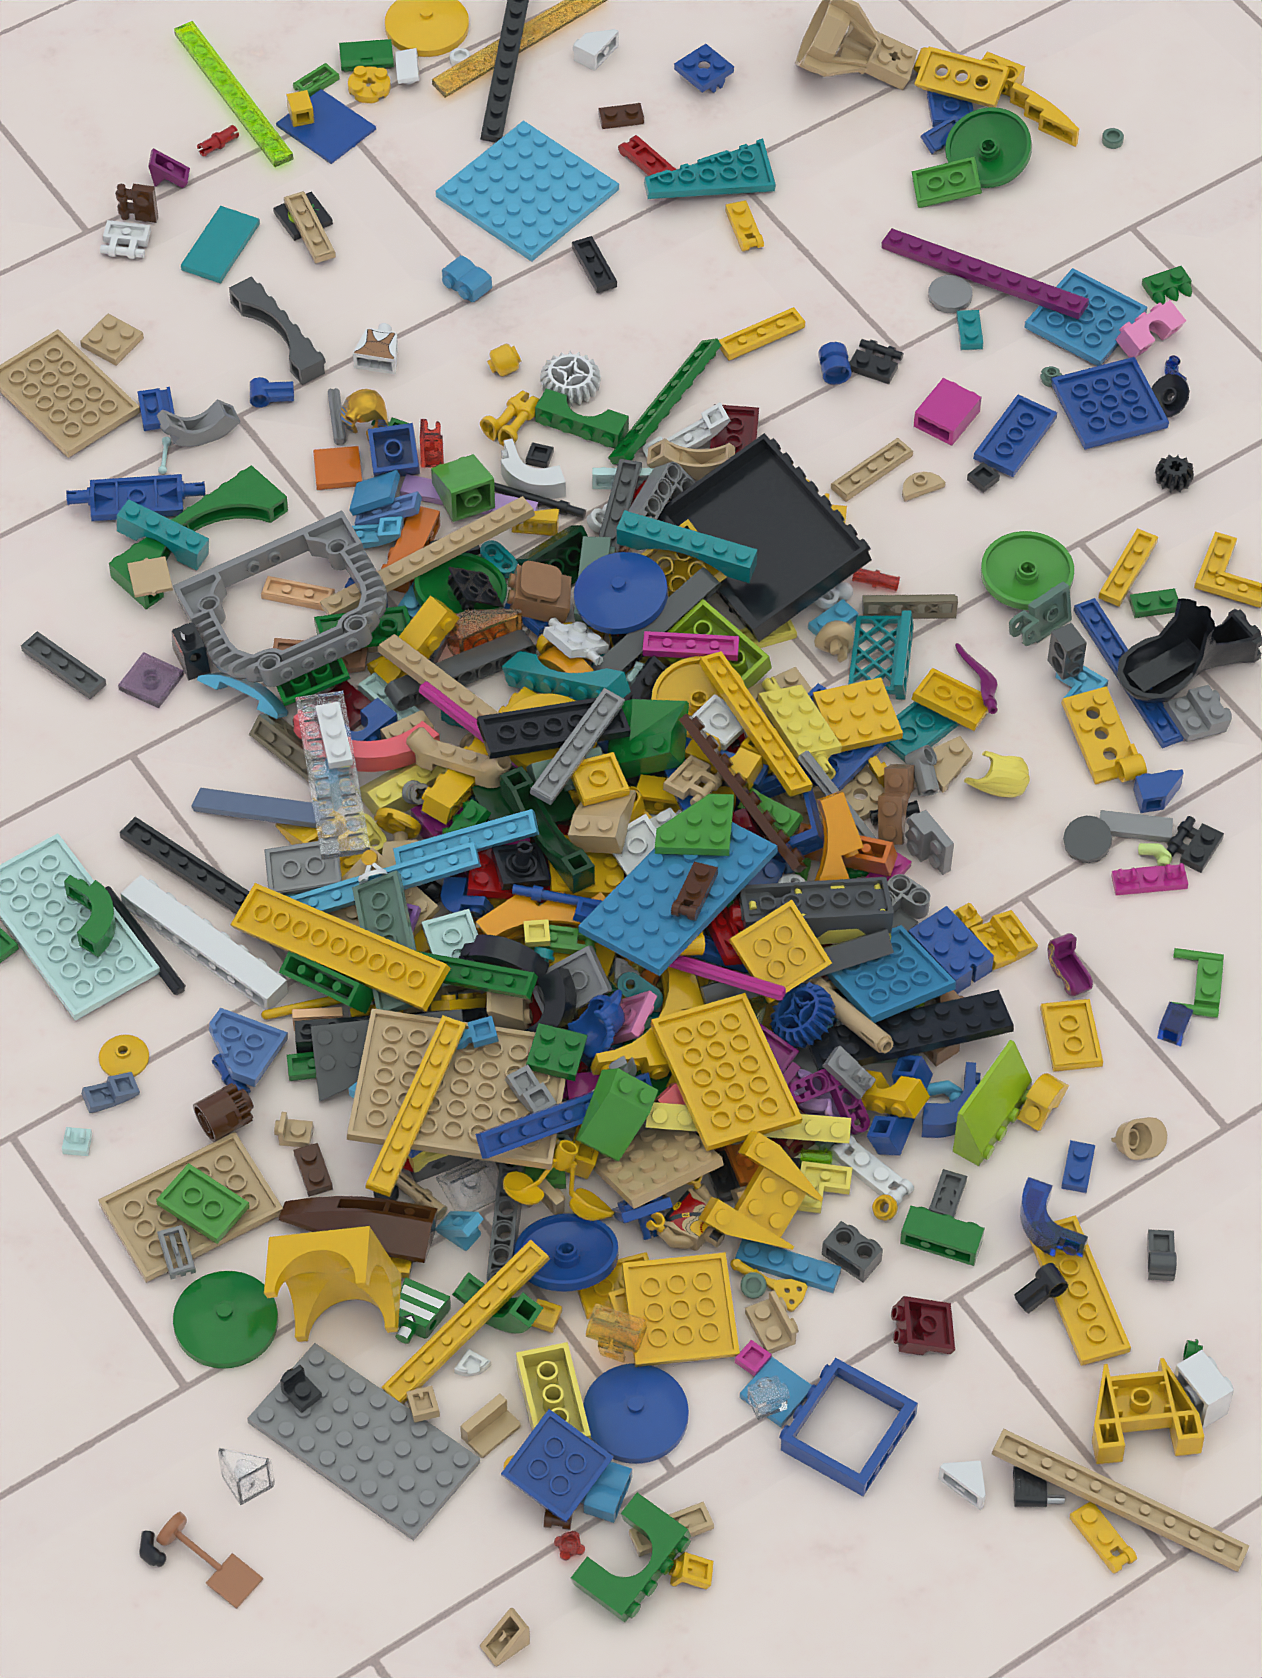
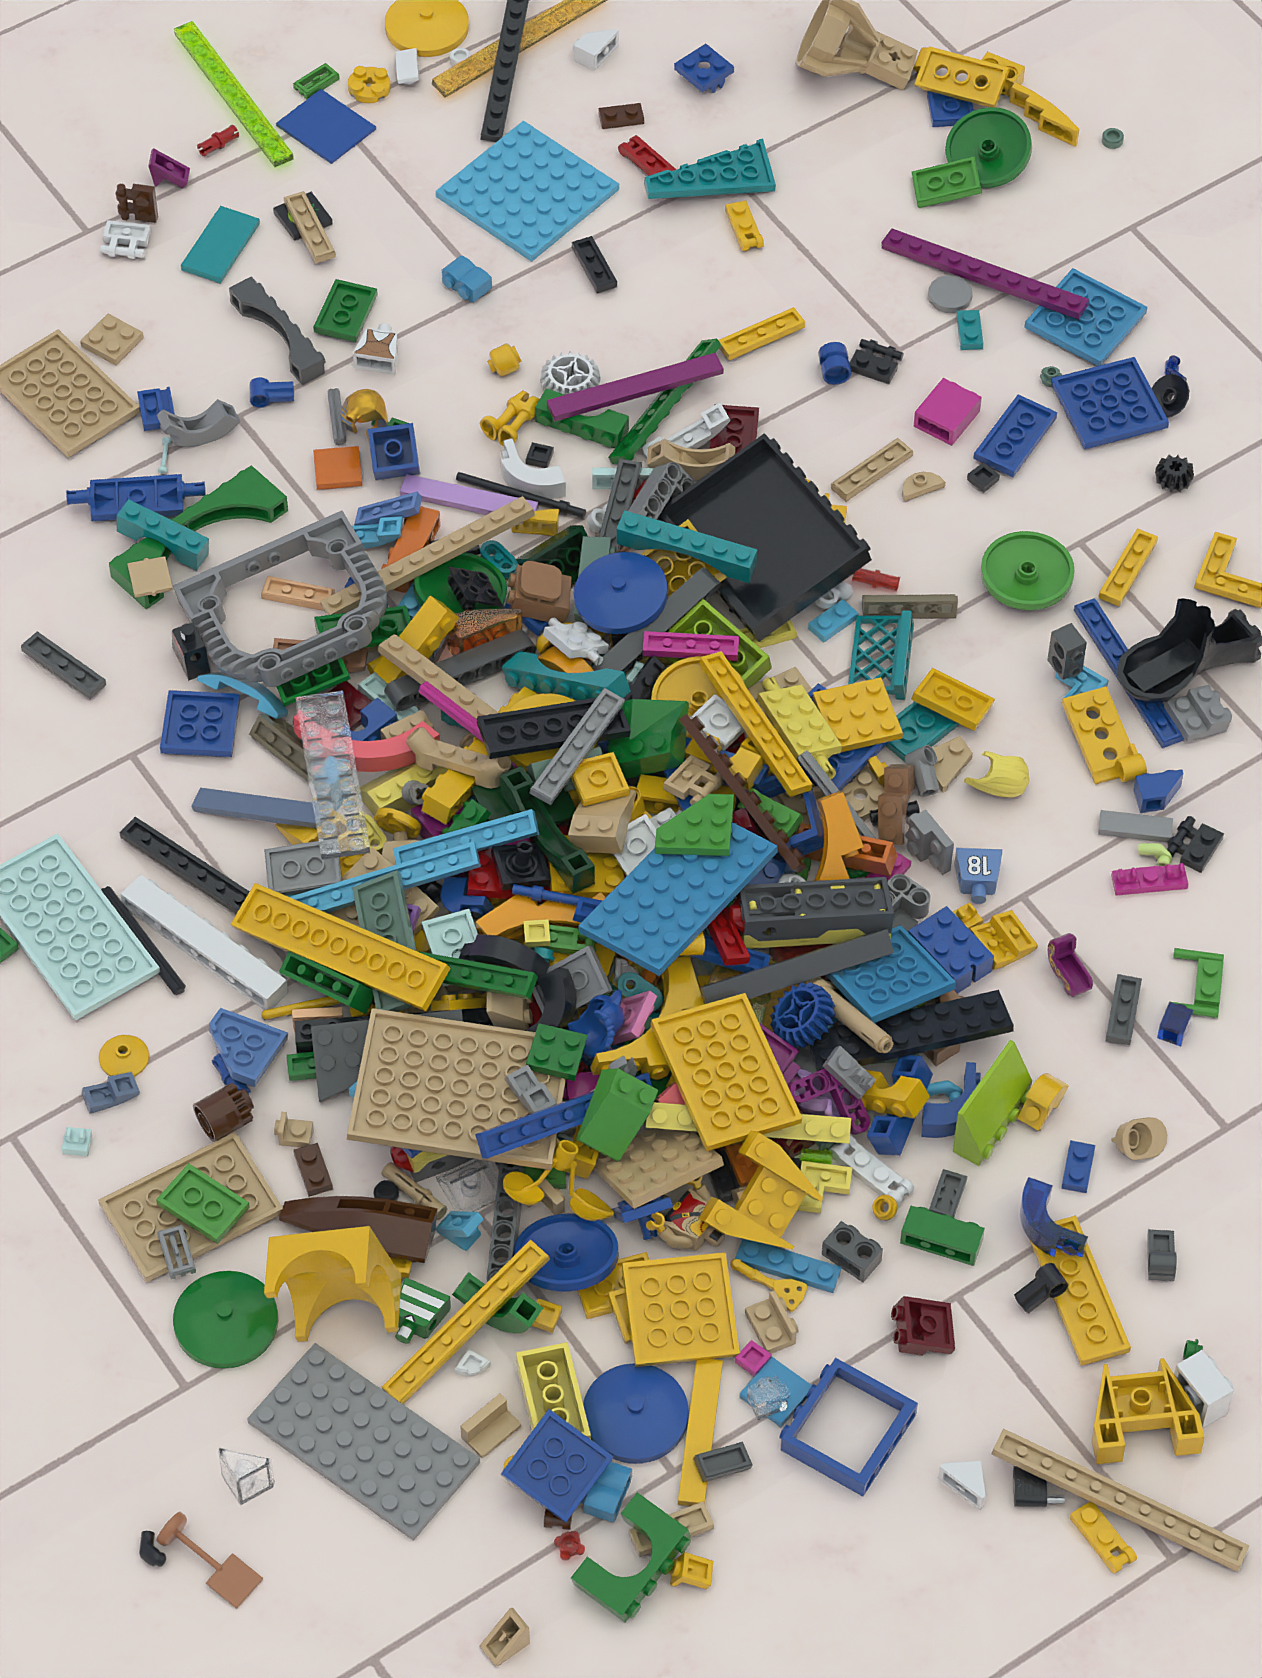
(101, 925): green arch -> none
(151, 680): clear purple plate -> none
(200, 723): none -> blue plate
(299, 1388): black bracket -> none
(300, 108): yellow brick -> none
(334, 735): white plate -> none
(345, 310): none -> green plate
(367, 54): green piece -> none
(370, 859): piece -> none
(374, 492): dark azure tile -> none
(415, 1106): yellow tile -> none
(423, 1404): tan bracket -> none
(431, 445): clear red hinge -> none
(464, 487): bright green slope -> none
(480, 1033): dark azure plate -> none
(615, 1332): clear yellow piece -> none
(634, 387): none -> magenta tile
(694, 891): reddish brown plate -> none
(700, 1428): none -> yellow tile
(722, 1462): none -> dark grey tile
(729, 977): dark pink axle -> none
(753, 1285): sand green tile -> none
(781, 948): yellow plate -> none
(835, 638): tan piece -> none
(936, 137): blue tile -> none
(977, 871): none -> medium blue torso
(987, 680): magenta piece -> none
(1044, 616): sand green plate -> none
(1071, 1035): yellow tile -> none
(1087, 839): dark grey tile -> none
(1123, 1009): none -> dark grey plate
(1153, 603): green plate -> none
(1162, 320): bright pink arch -> none
(1168, 284): green plate -> none

